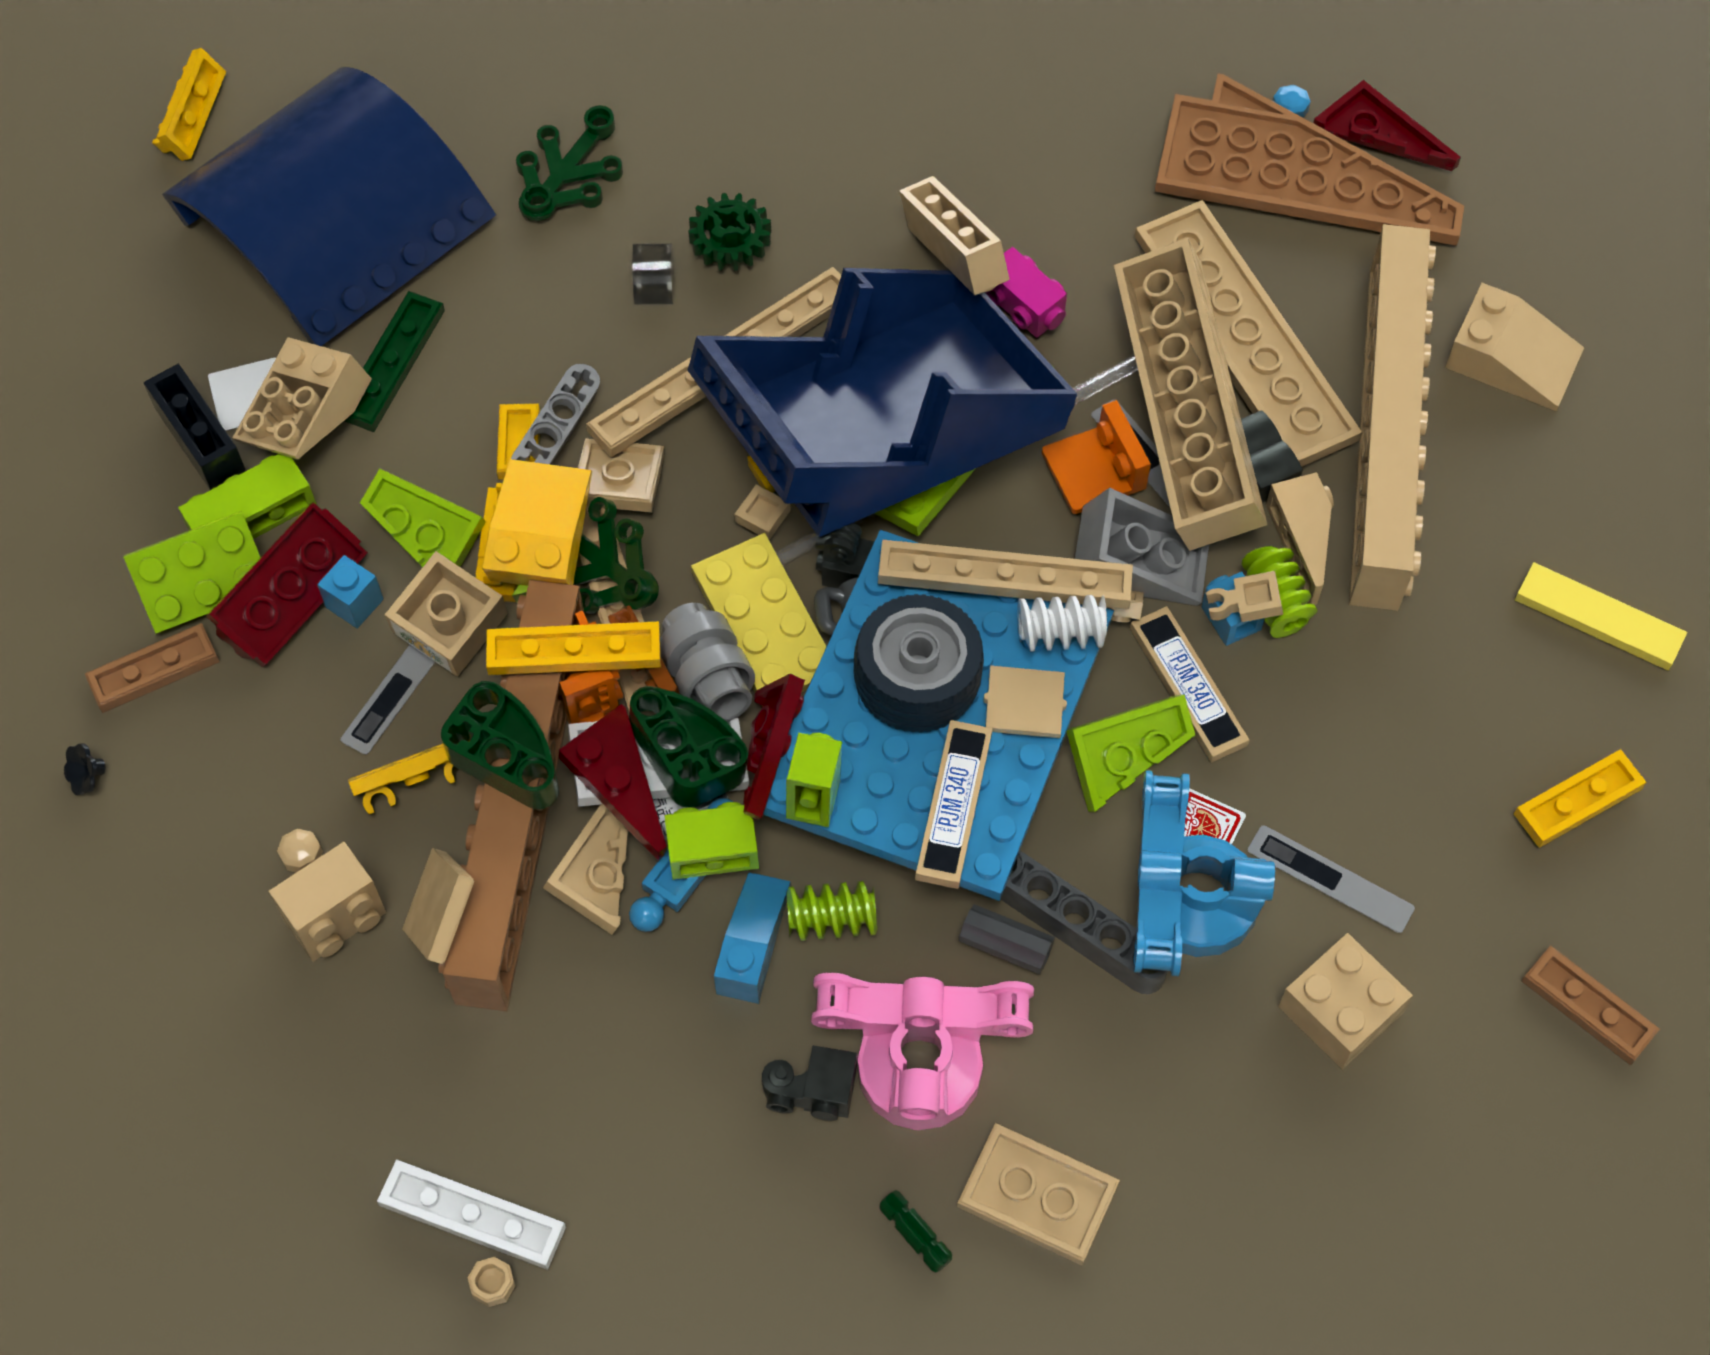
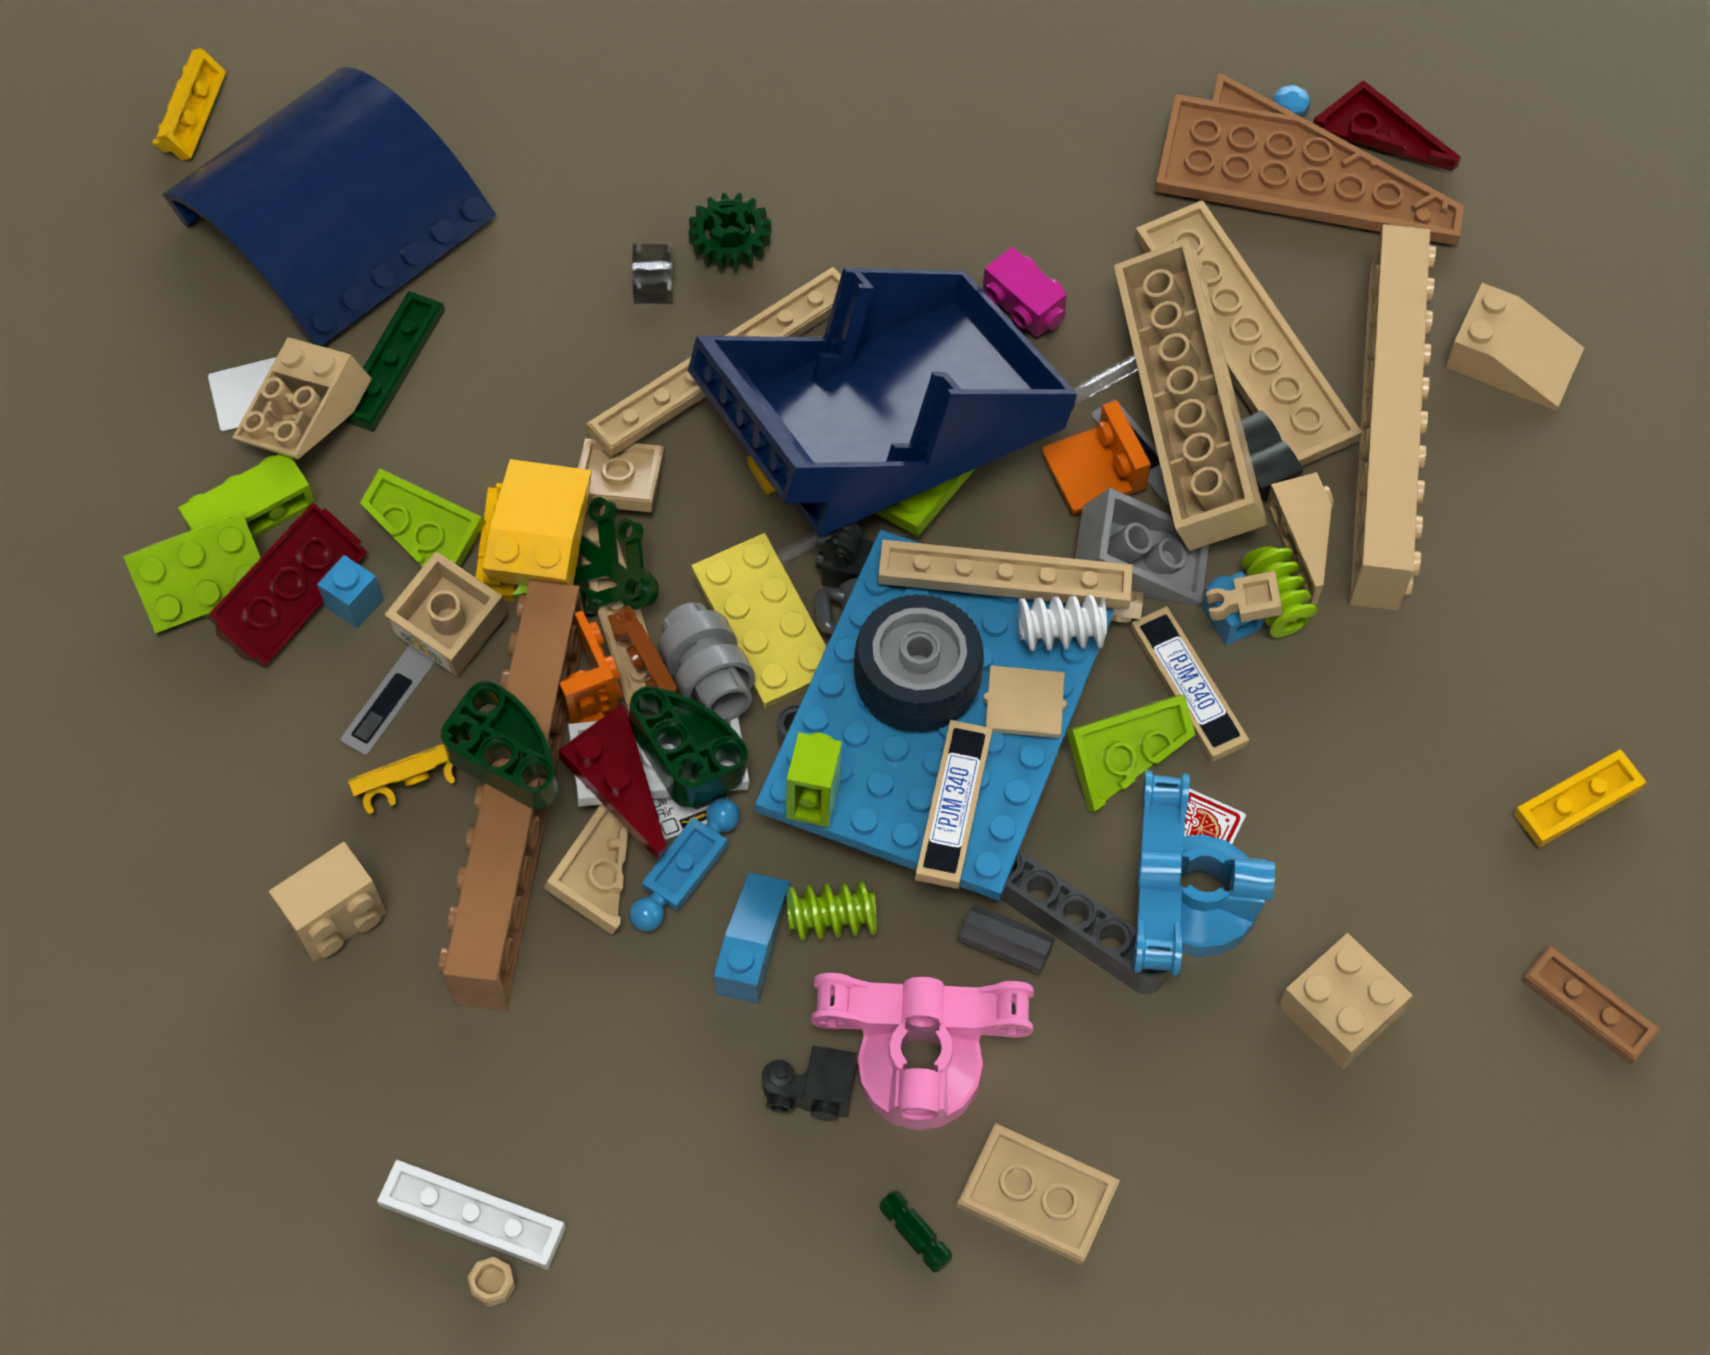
(82, 769): black plant -> none
(151, 668): medium nougat tile -> none
(194, 426): black brick -> none
(299, 849): tan tile -> none
(438, 906): tan tile -> none
(513, 425): yellow tile -> none
(550, 424): light grey beam -> none
(573, 648): yellow plate -> none
(599, 126): dark green plant -> none
(711, 841): lime brick -> none
(762, 512): tan plate -> none
(770, 738): dark red wing -> none
(954, 235): tan brick -> none
(1331, 879): light grey sticker -> none
(1601, 616): light yellow tile -> none

